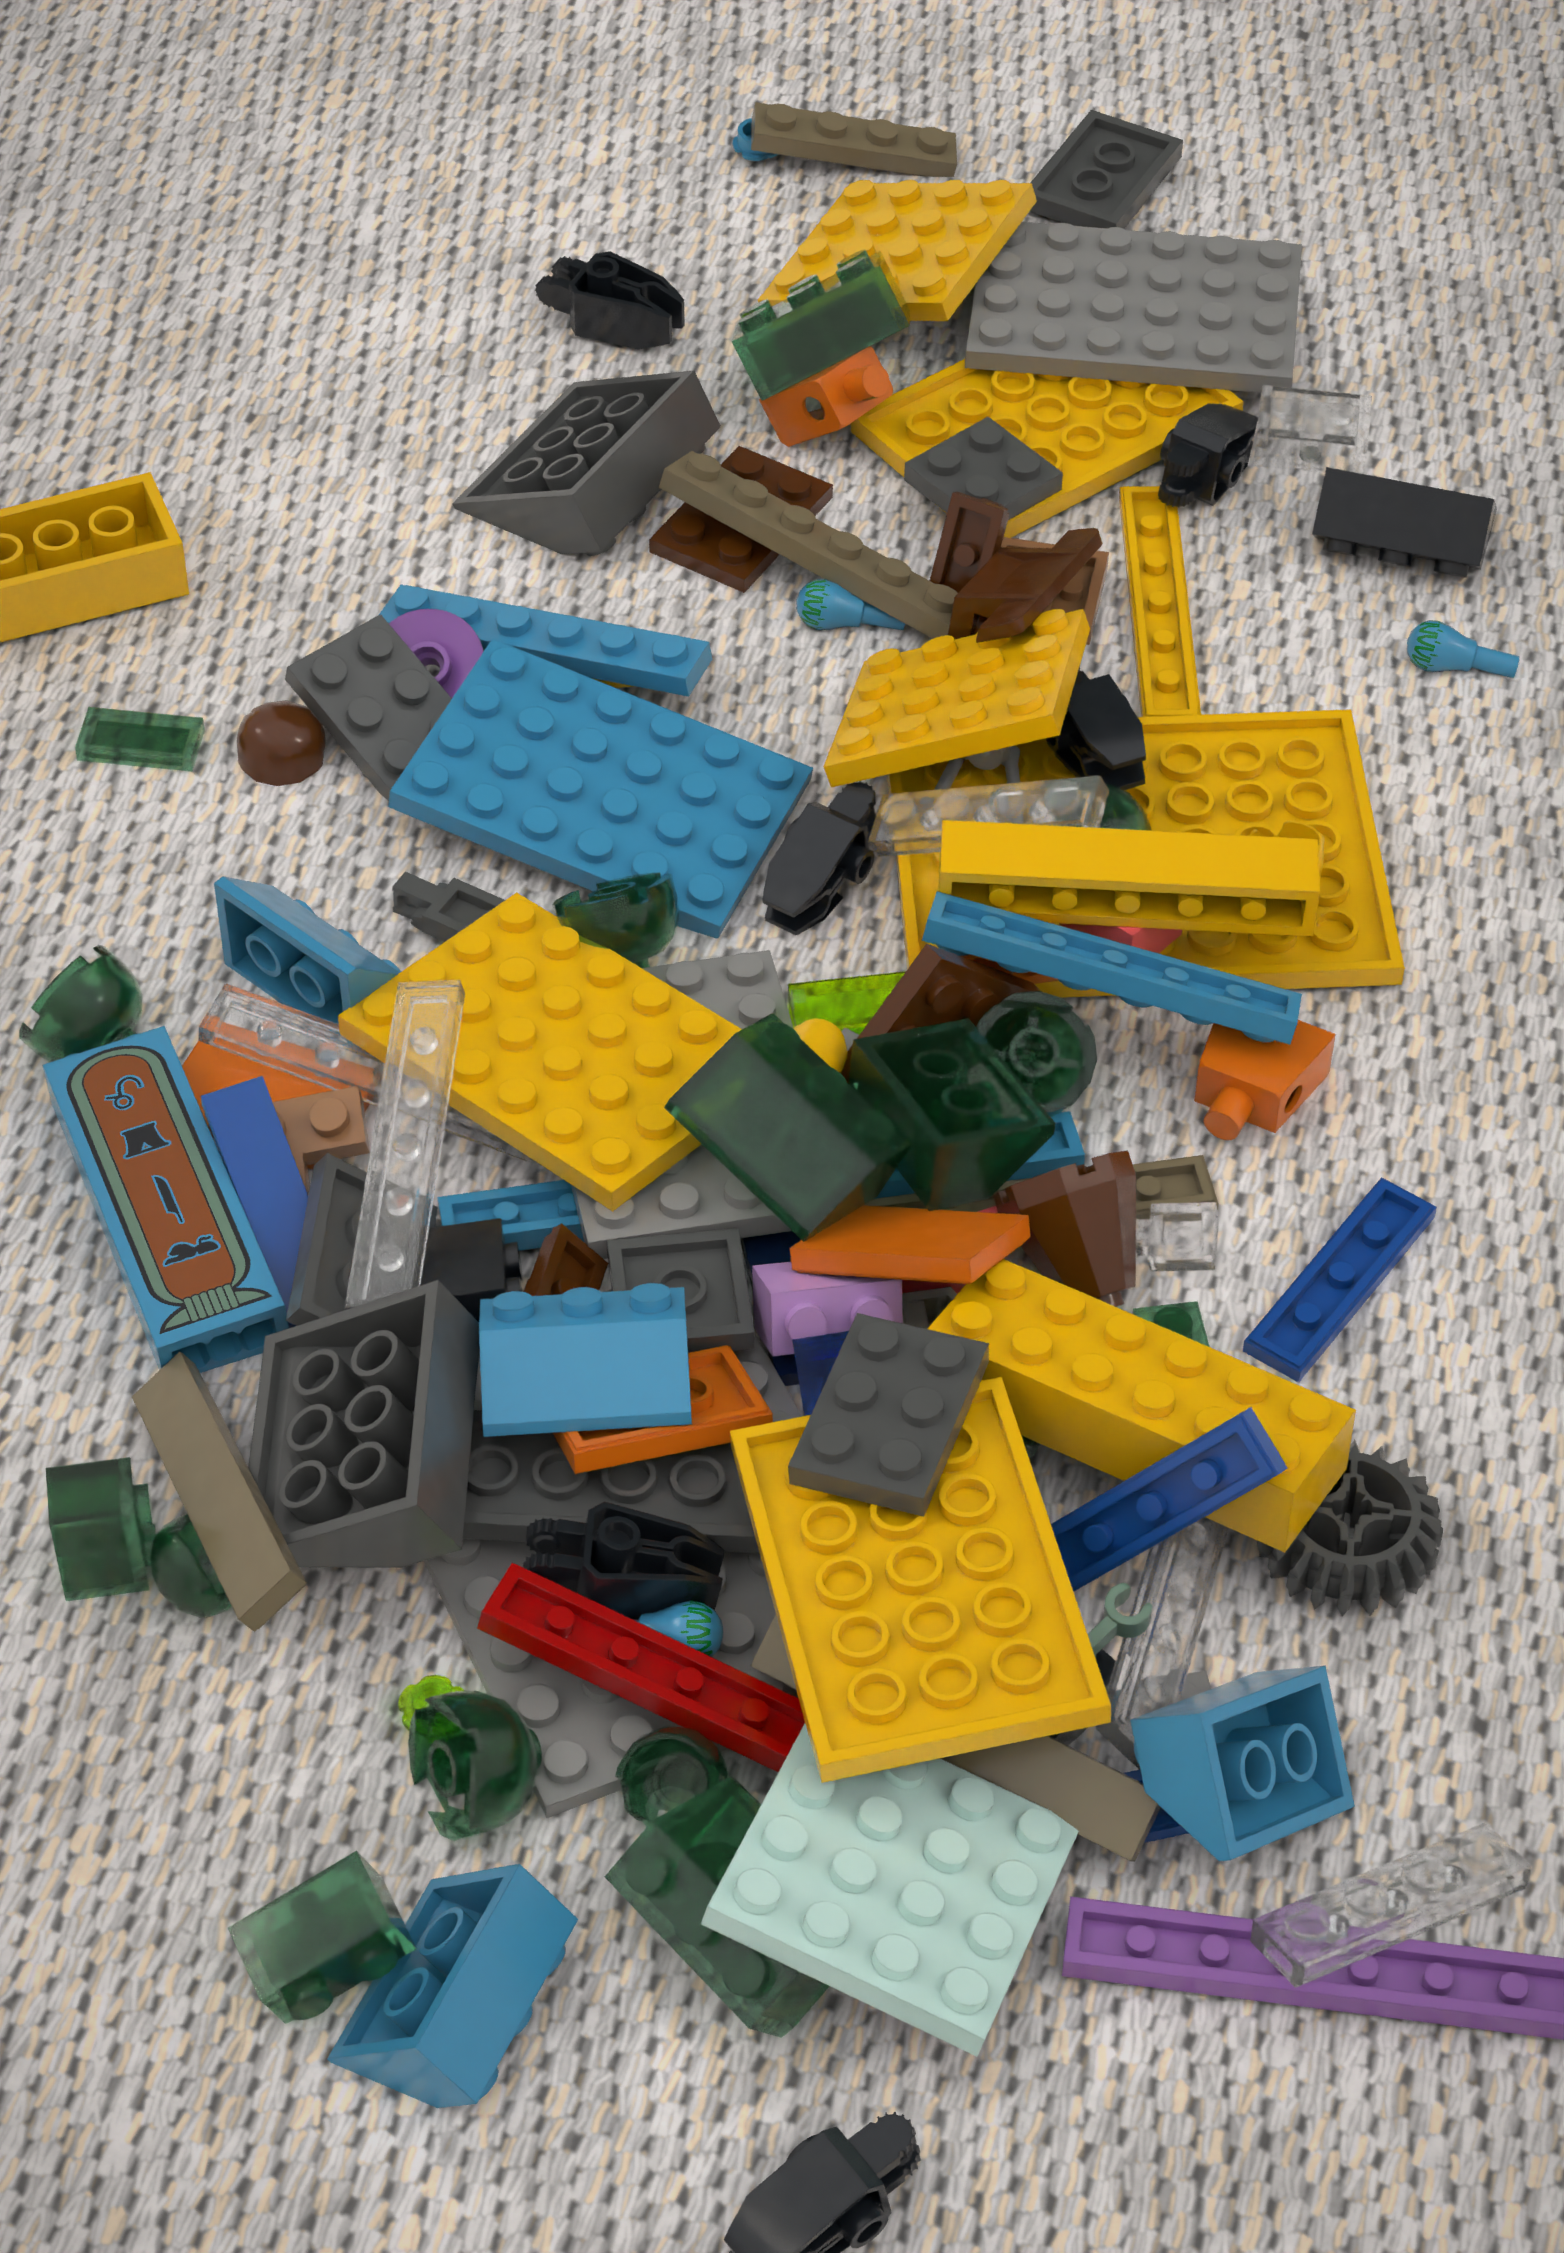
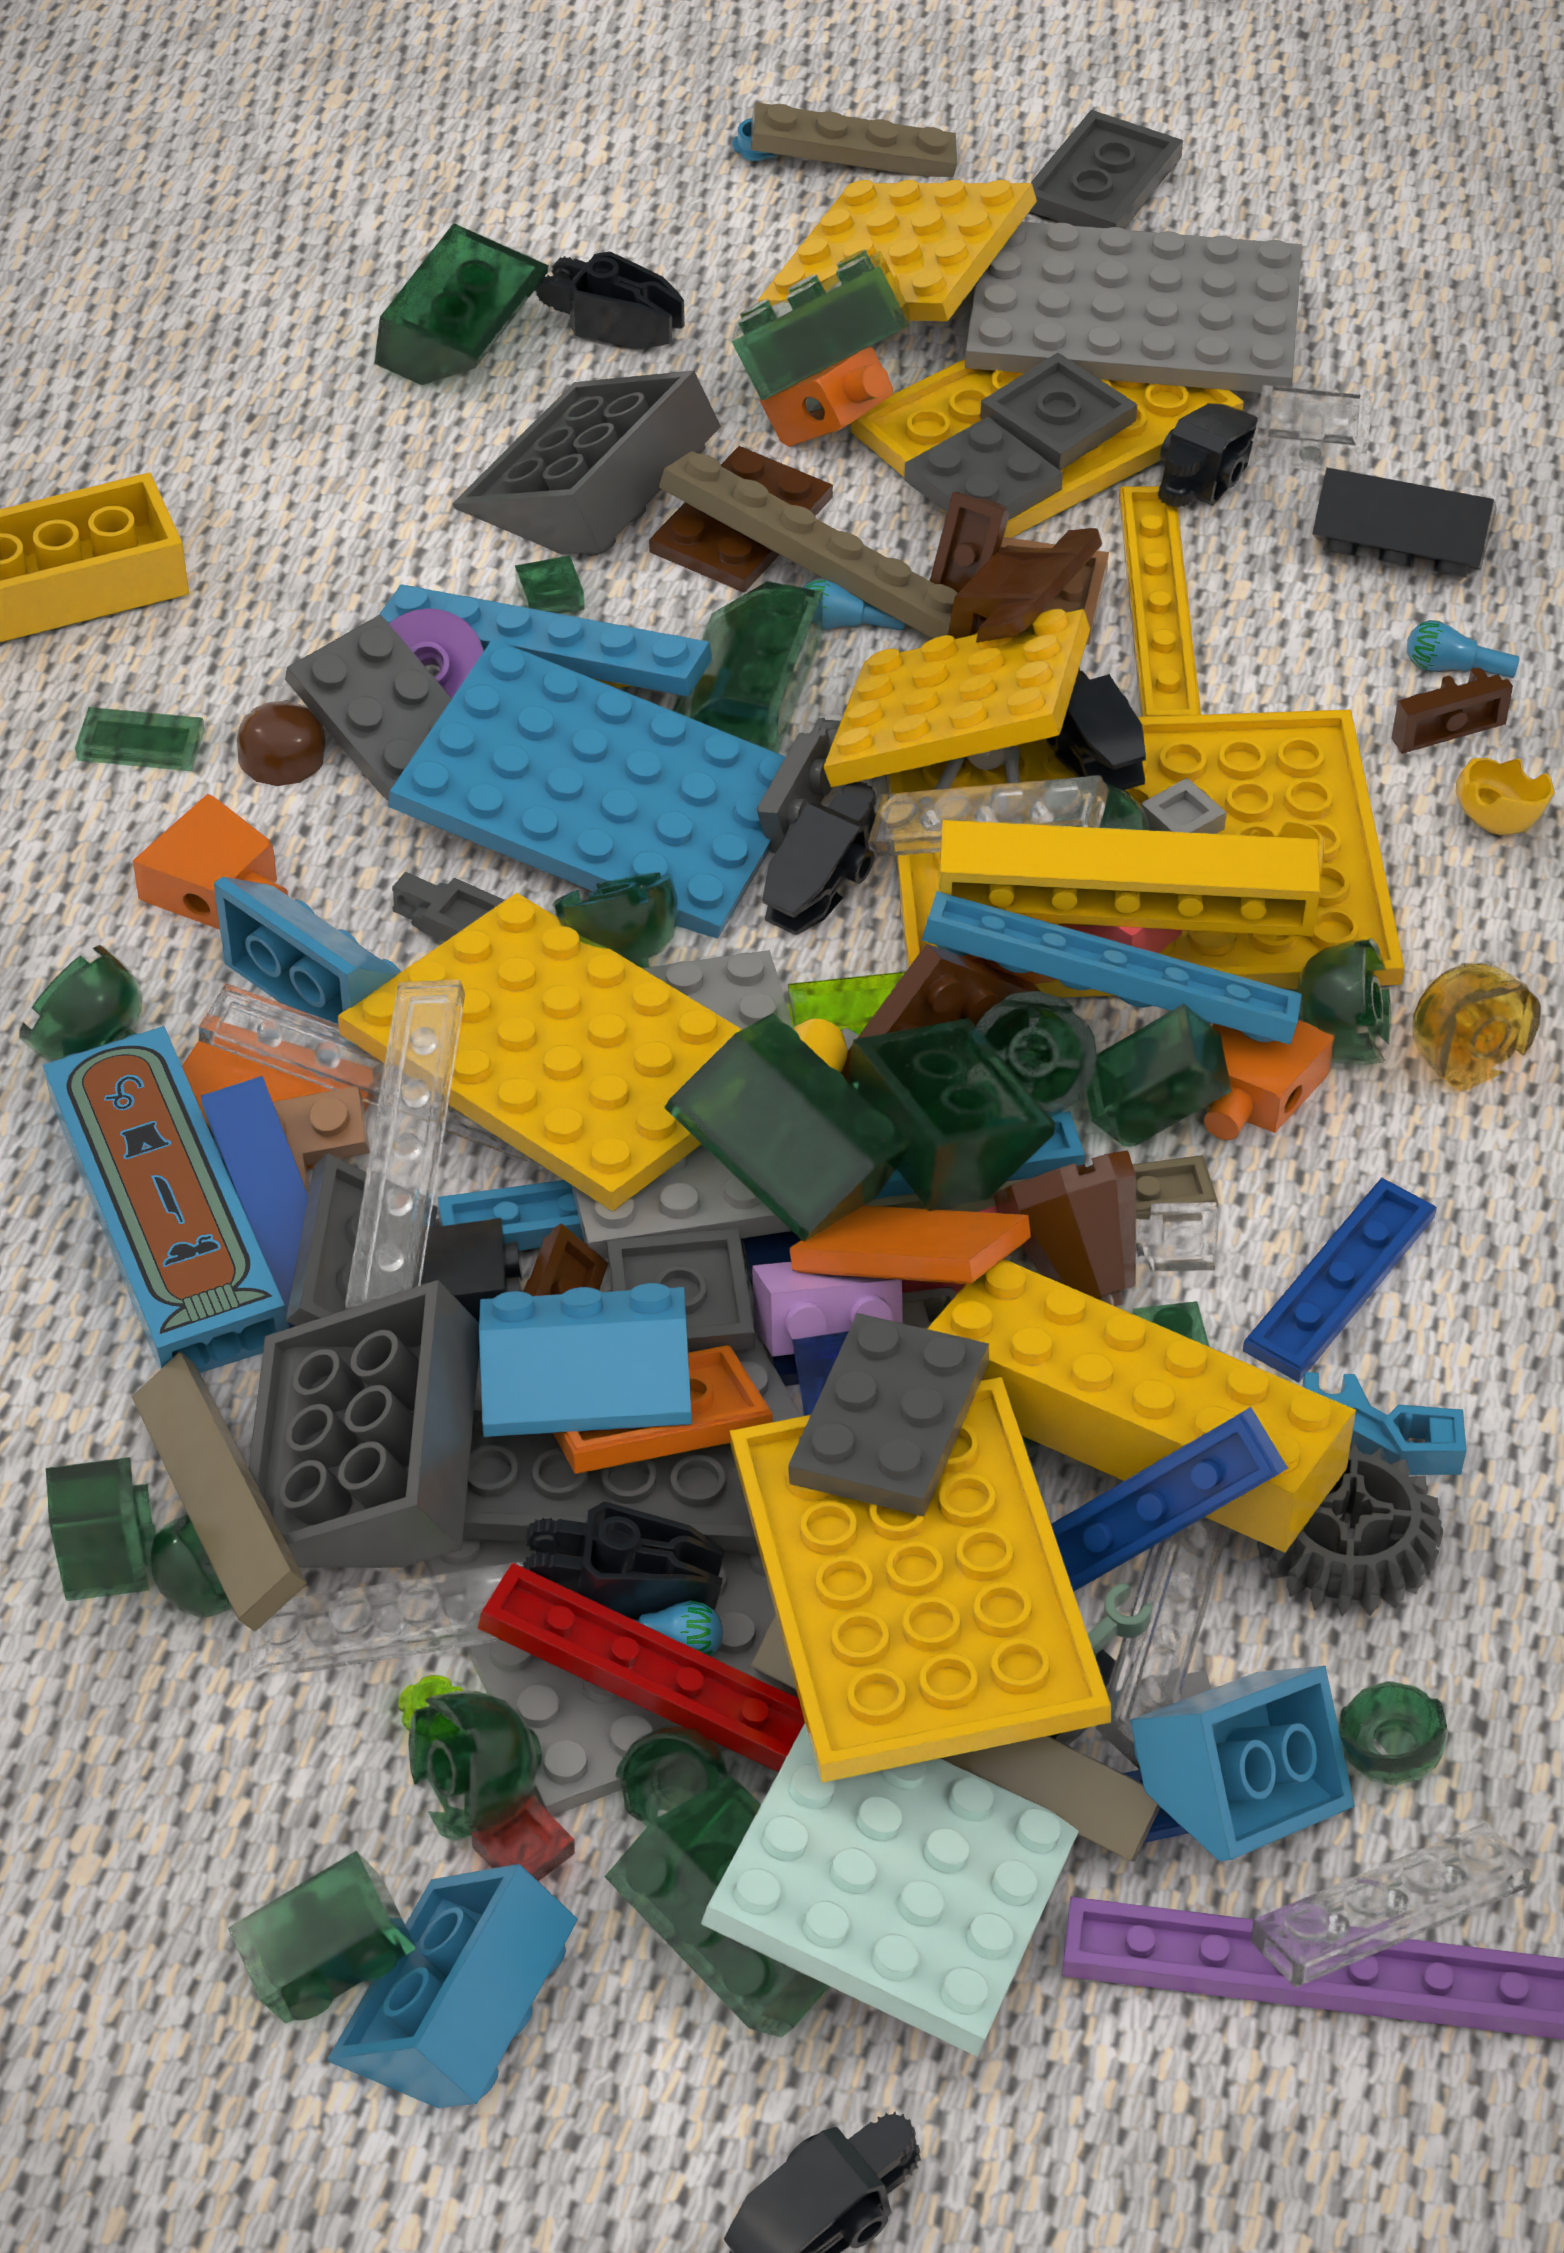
(196, 852): none -> orange torso
(375, 1623): none -> clear plate
(455, 306): none -> clear green slope
(526, 1839): none -> clear red plate
(550, 585): none -> clear green plate
(758, 663): none -> clear green slope
(797, 782): none -> dark grey hinge
(1059, 410): none -> dark grey plate
(1157, 1077): none -> clear green brick
(1184, 810): none -> light grey plate
(1345, 995): none -> clear green cylinder
(1403, 1723): none -> clear green hair
(1440, 1427): none -> dark azure piece
(1451, 711): none -> reddish brown plate
(1473, 1022): none -> clear yellow cylinder
(1502, 795): none -> yellow hair

